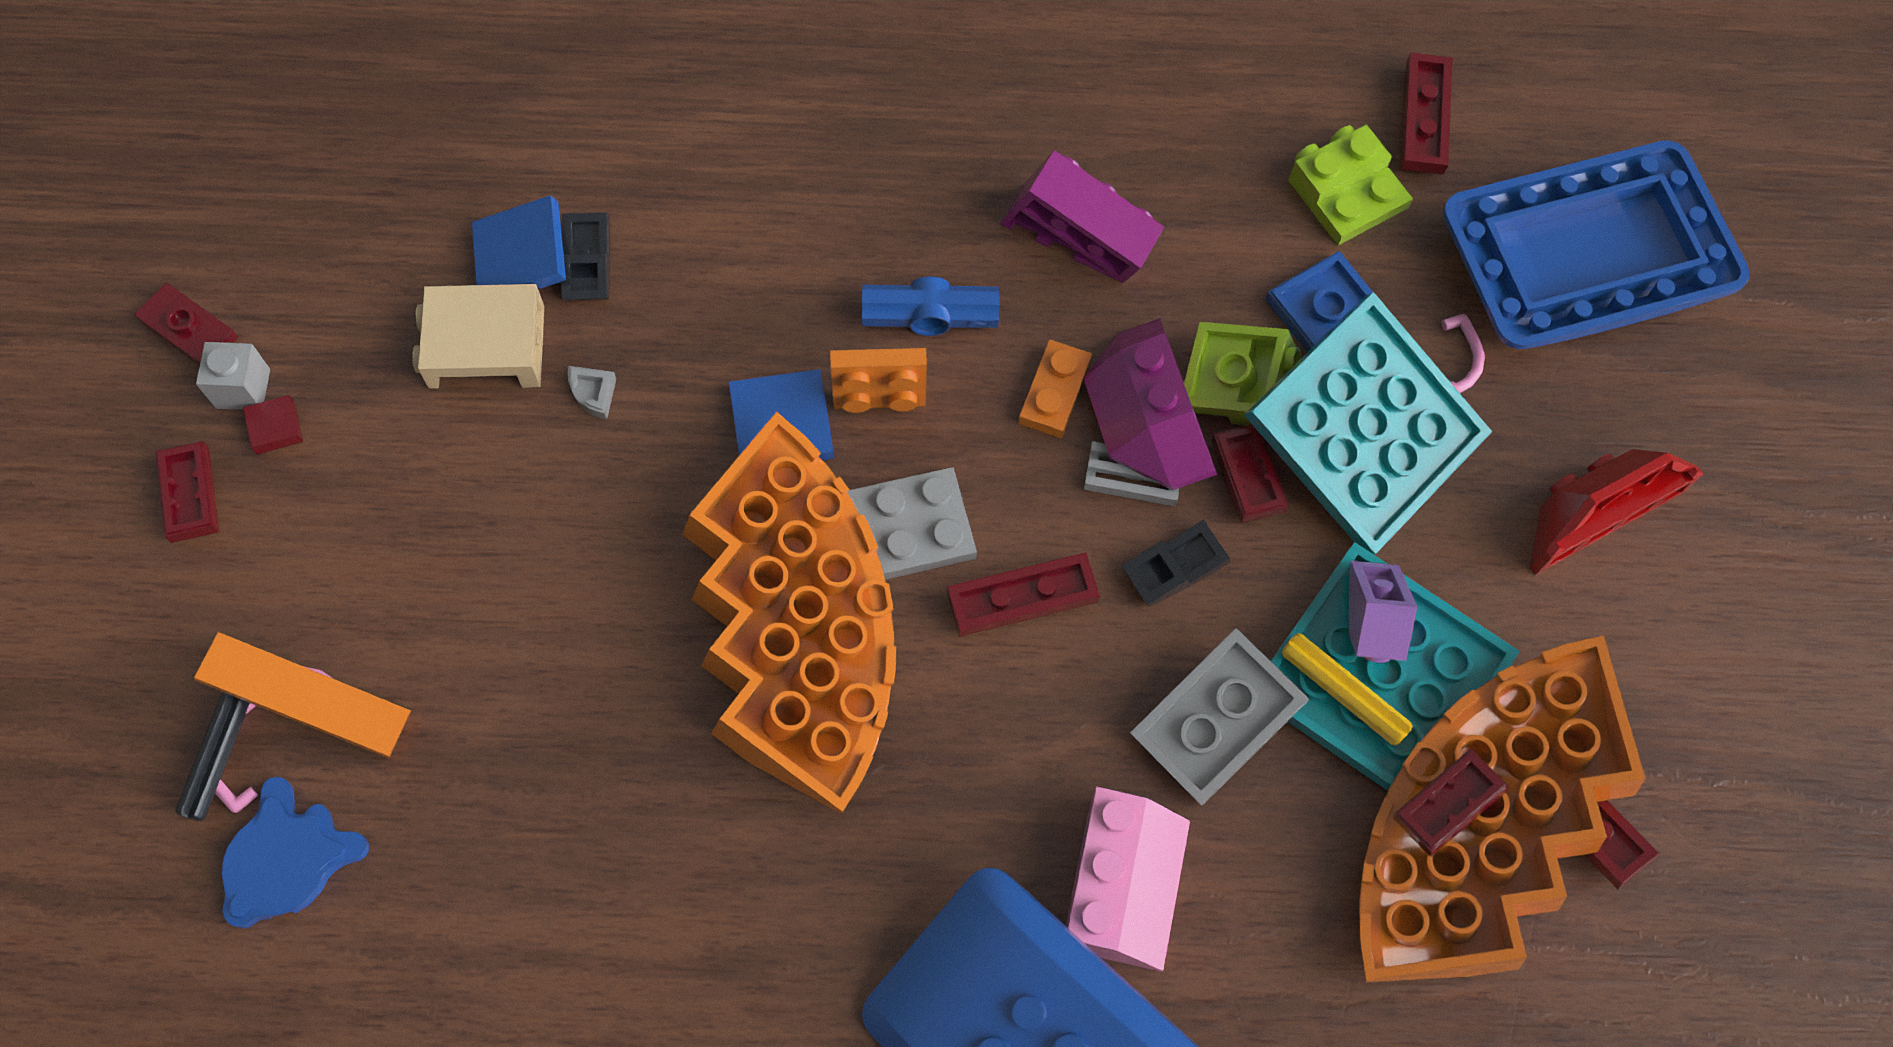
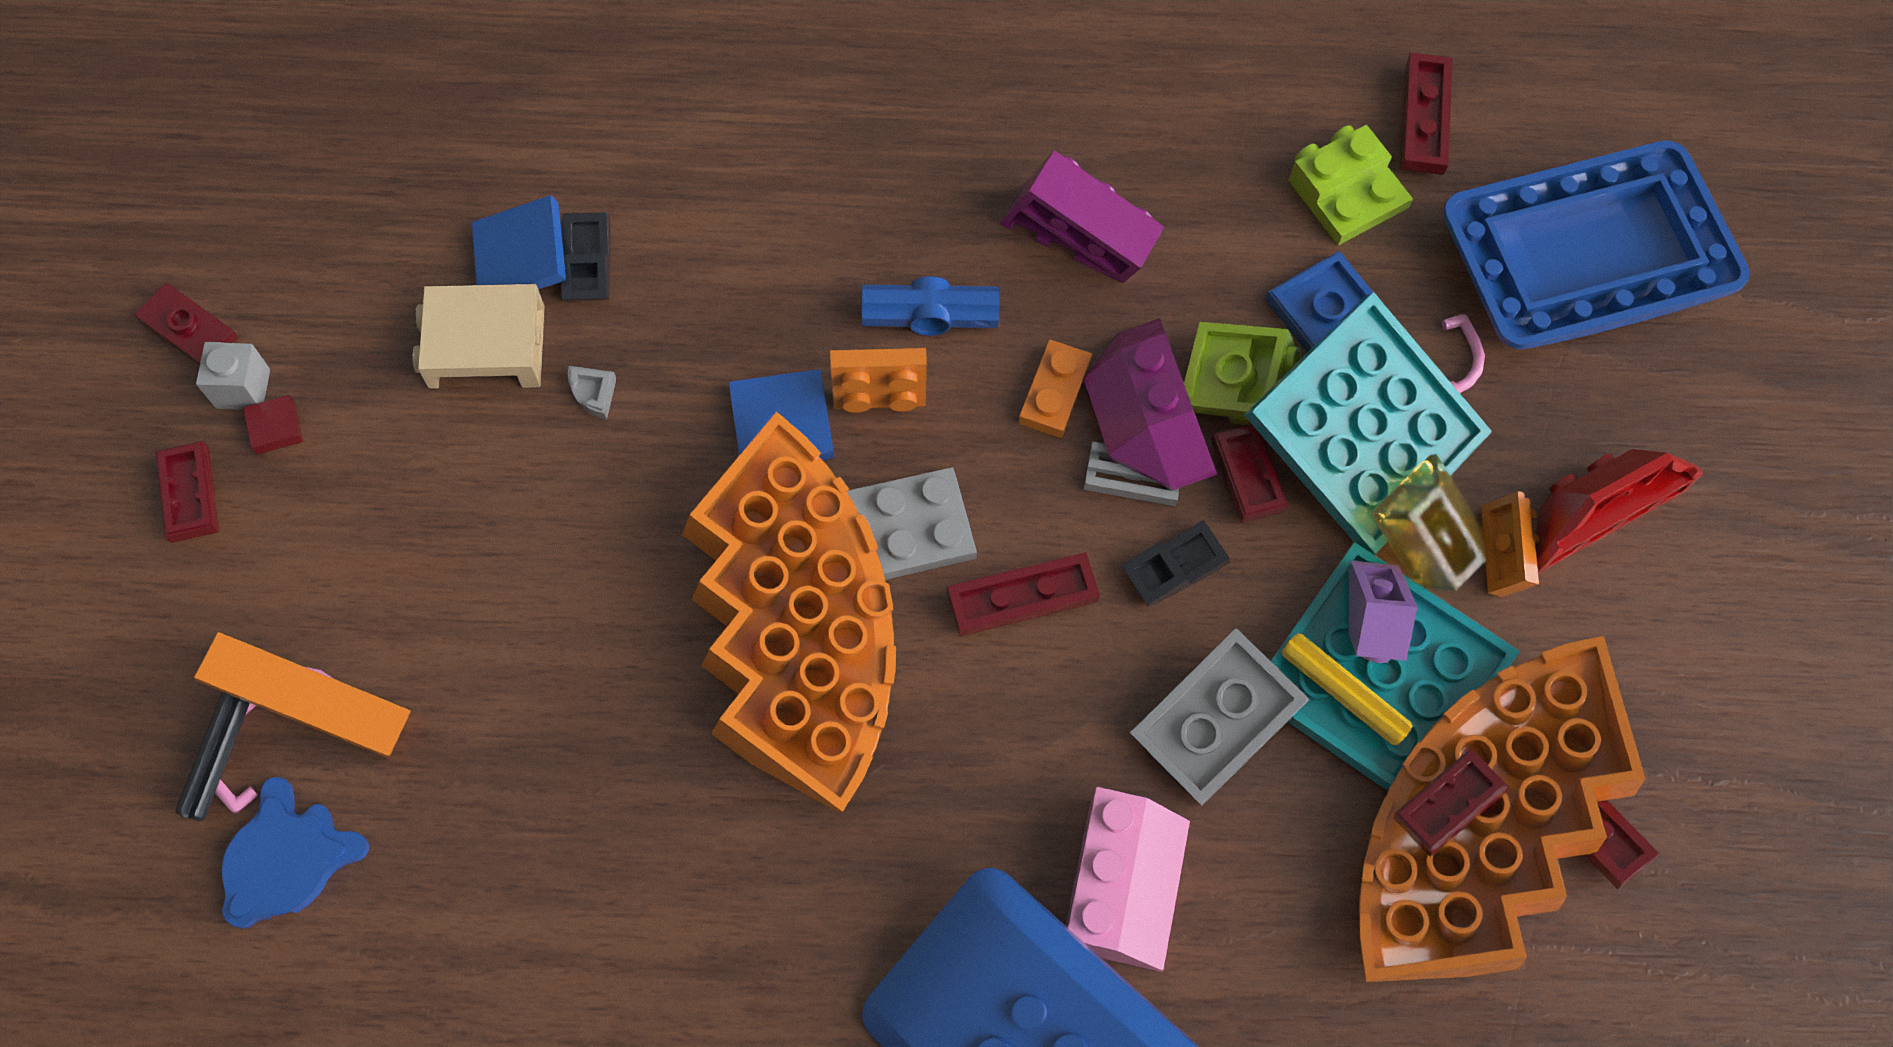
(1432, 528): none -> clear yellow slope
(1509, 544): none -> orange plate

